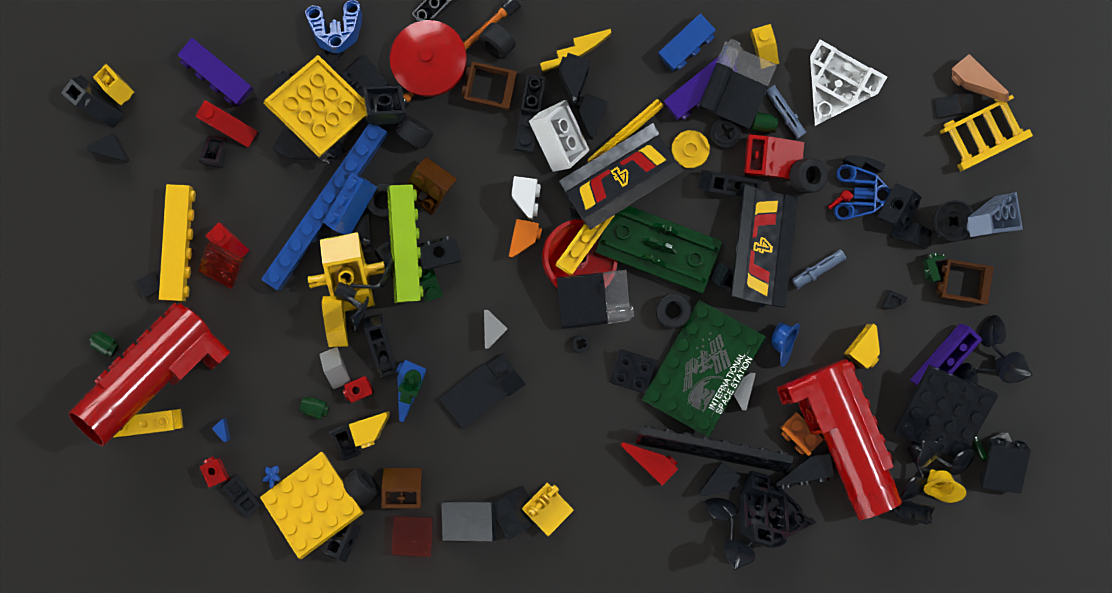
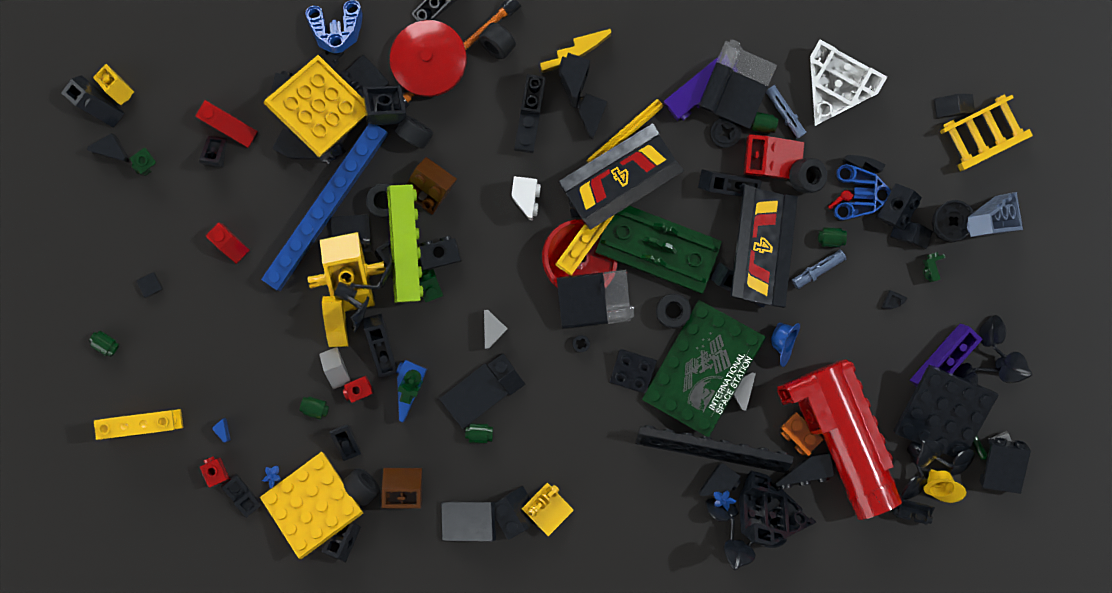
(132, 382): red piece -> none
(142, 162): none -> dark green bracket
(176, 242): yellow brick -> none
(215, 71): dark purple brick -> none
(220, 265): clear red plate -> none
(350, 204): blue brick -> none
(368, 429): yellow slope -> none
(412, 536): clear red plate -> none
(471, 72): reddish brown window -> none
(479, 433): none -> dark green brick
(524, 236): orange slope -> none
(559, 136): white slope -> none
(655, 463): red slope -> none
(687, 43): blue brick -> none
(690, 149): yellow tile -> none
(722, 499): none -> blue plant
(765, 43): yellow slope -> none
(832, 237): none -> dark green brick
(865, 348): yellow slope -> none
(976, 79): nougat slope -> none
(984, 284): reddish brown window -> none

